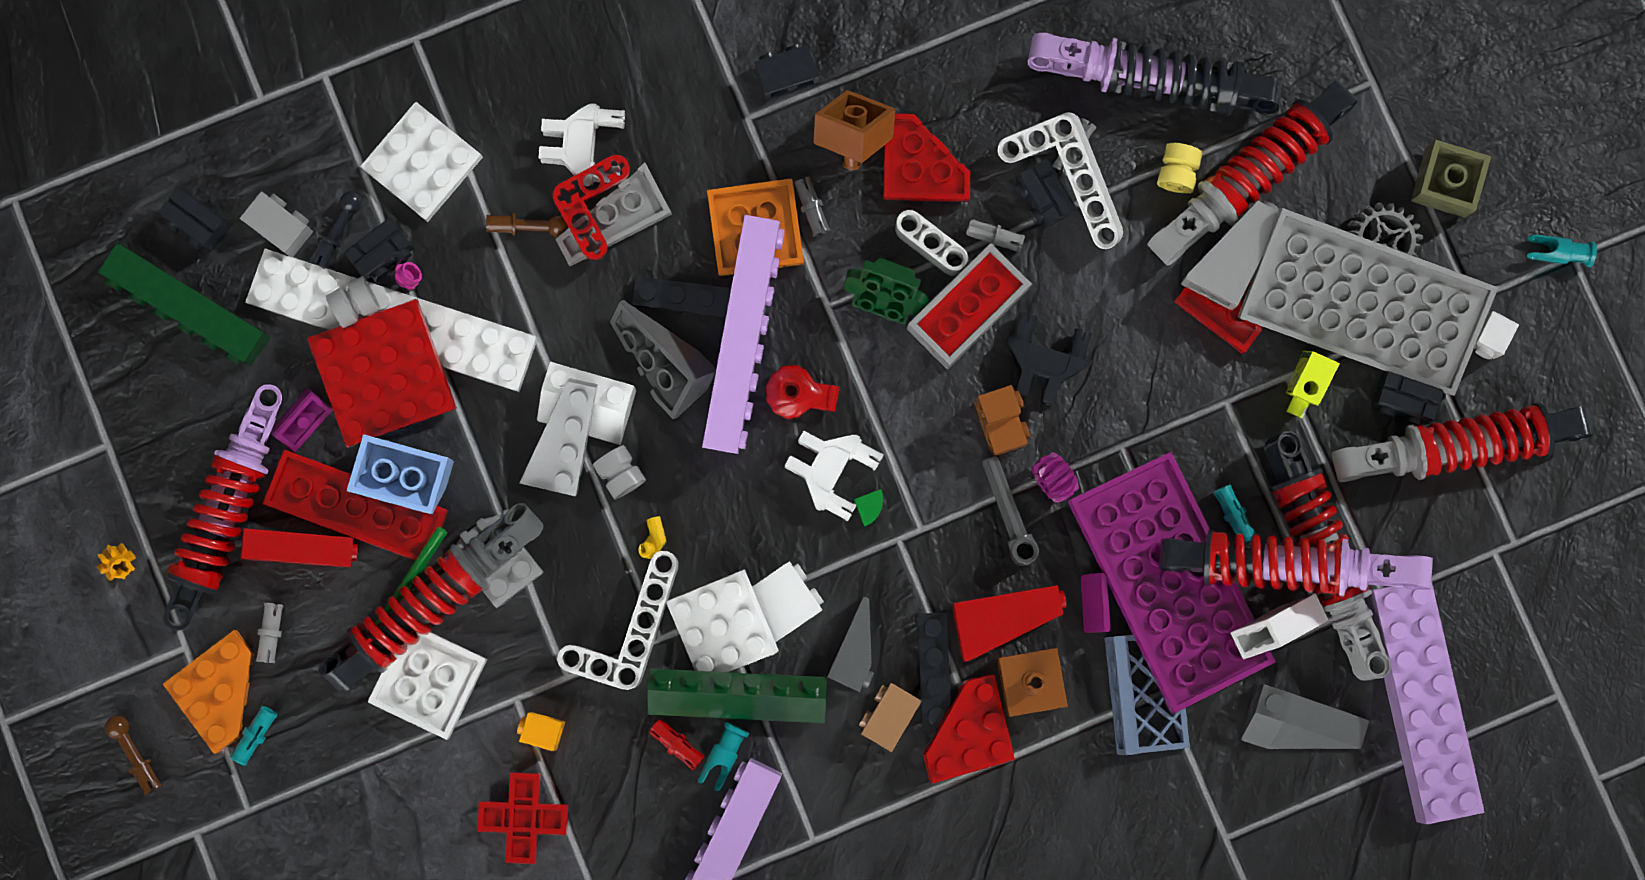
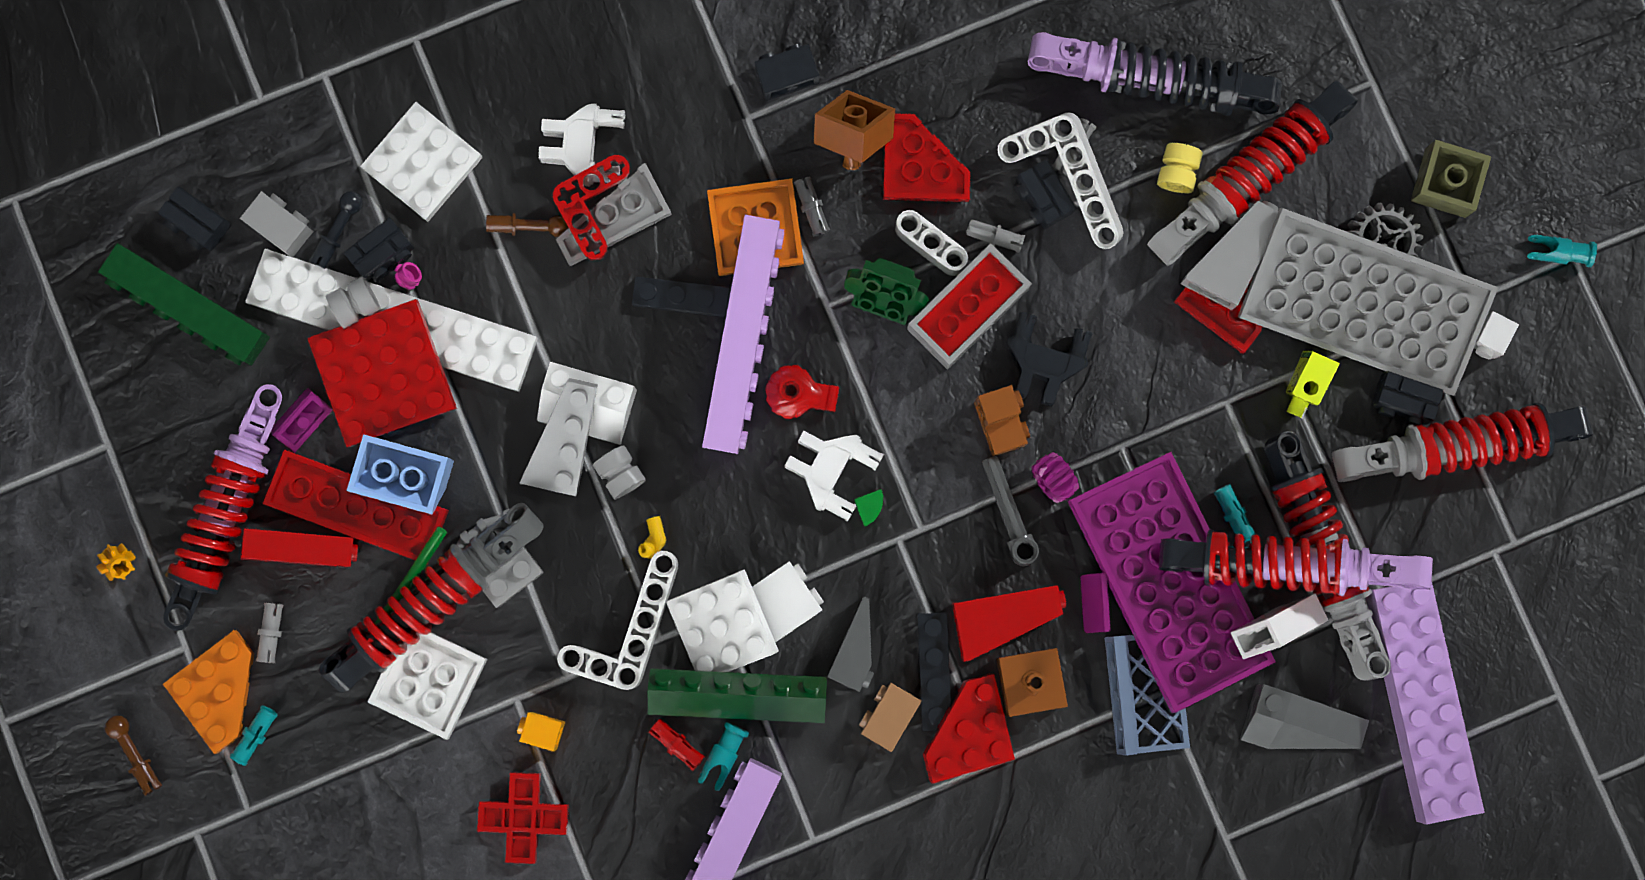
(670, 364): dark grey wedge -> none

